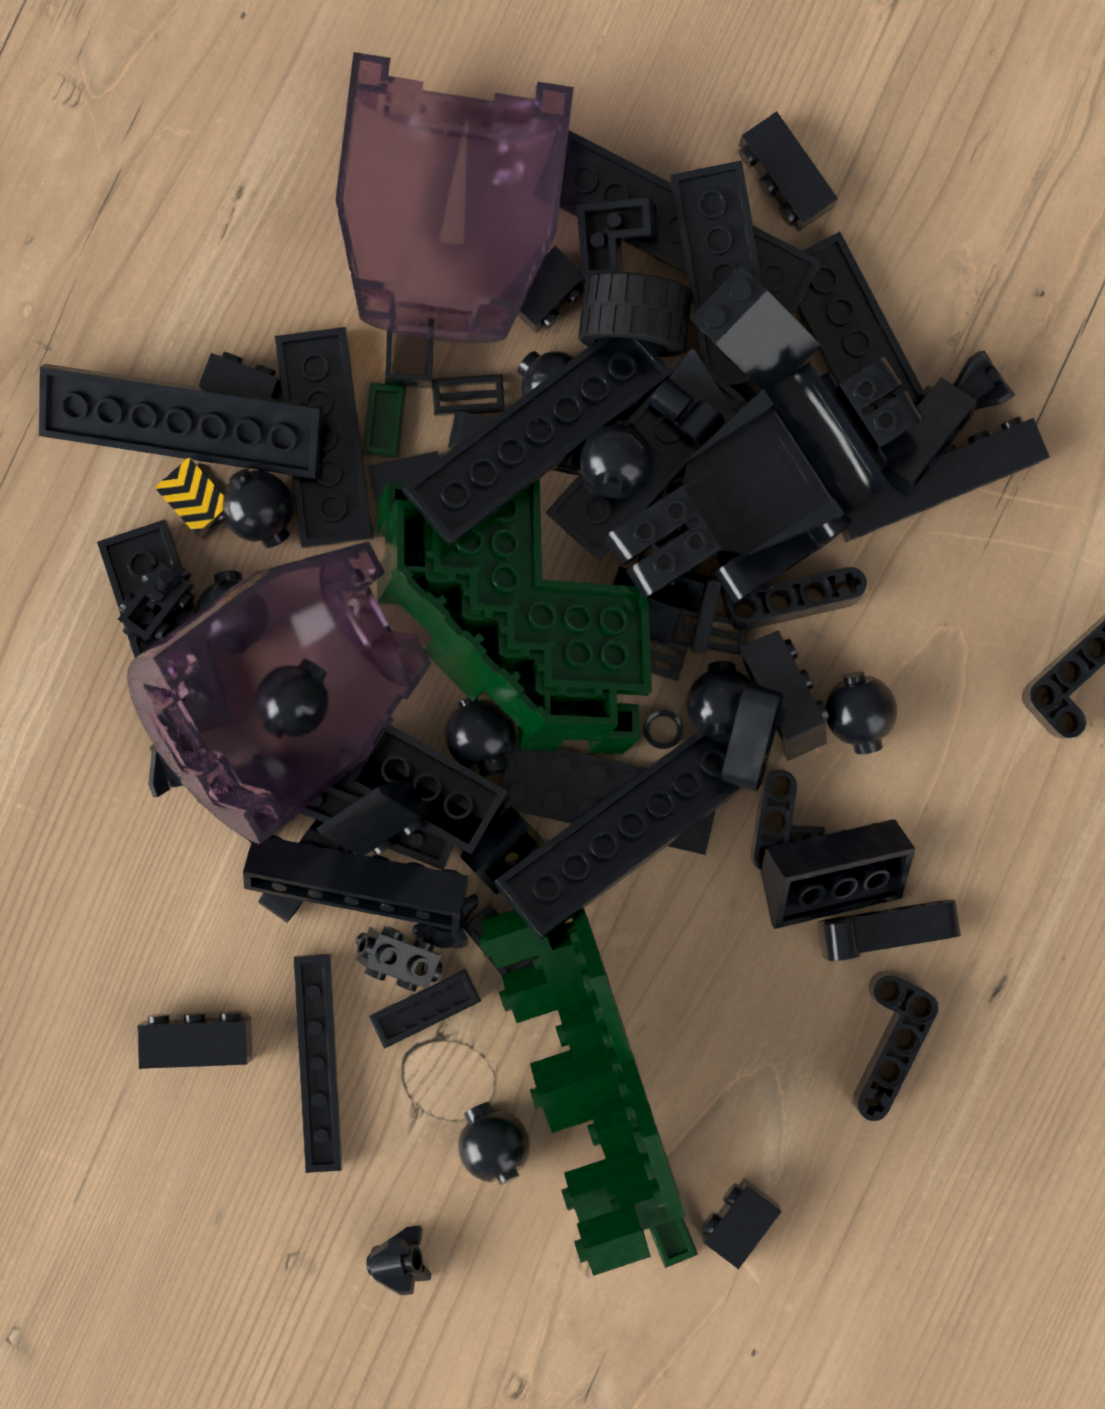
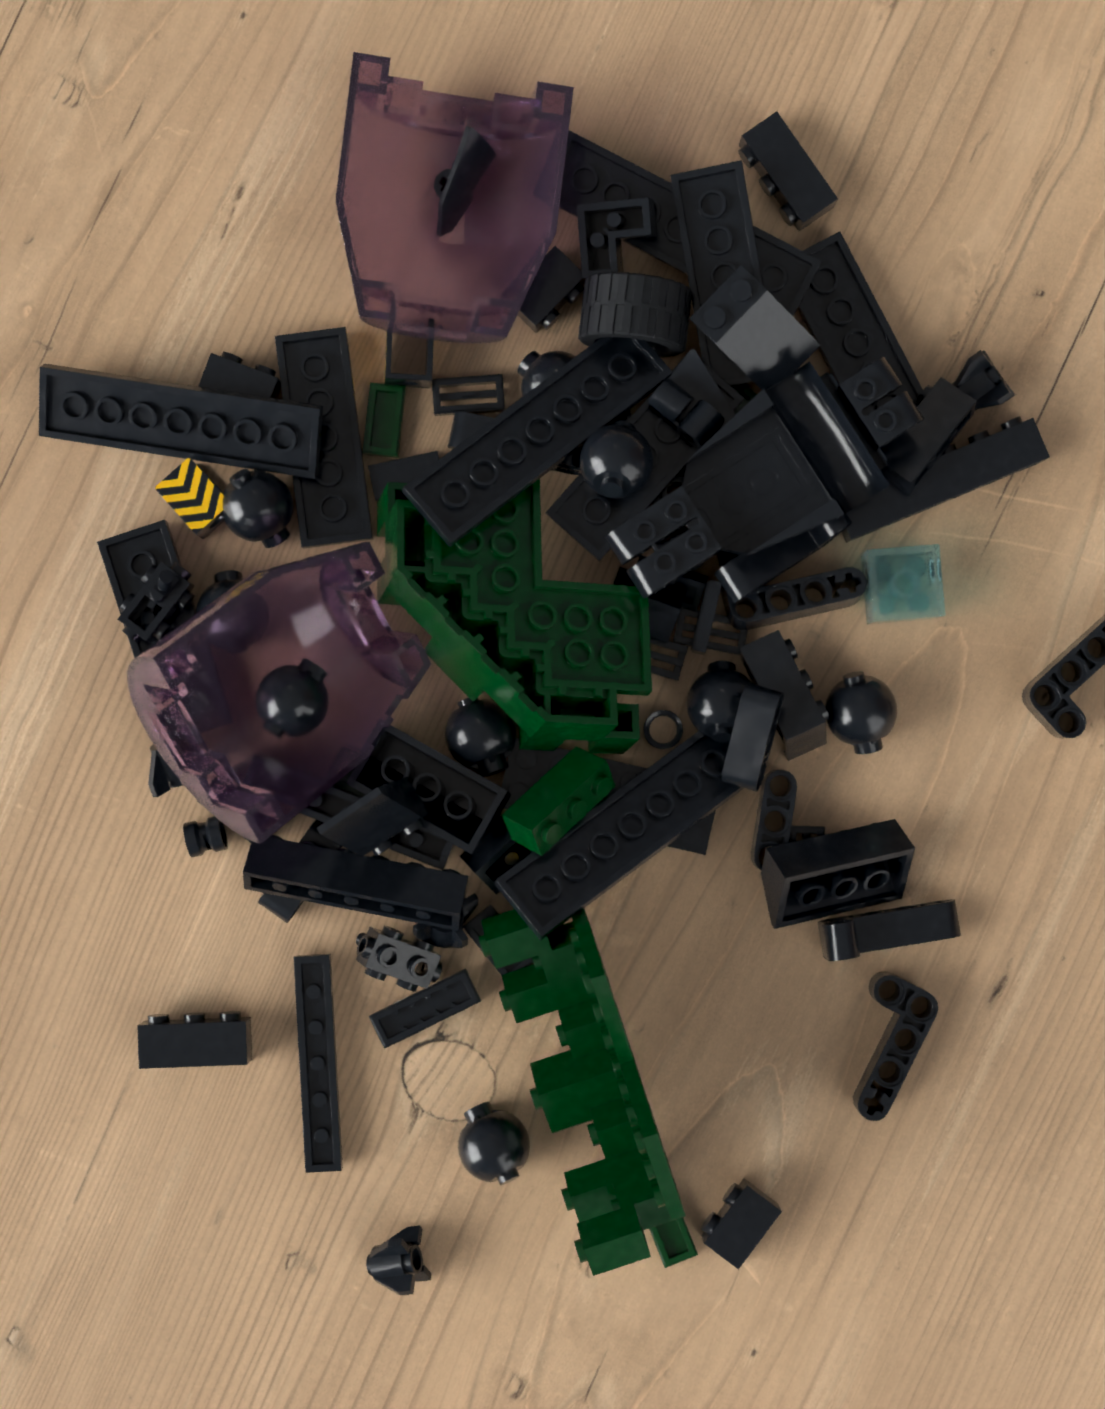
(205, 836): none -> black wheel
(457, 184): none -> black panel
(558, 800): none -> dark green brick
(903, 584): none -> clear light blue brick

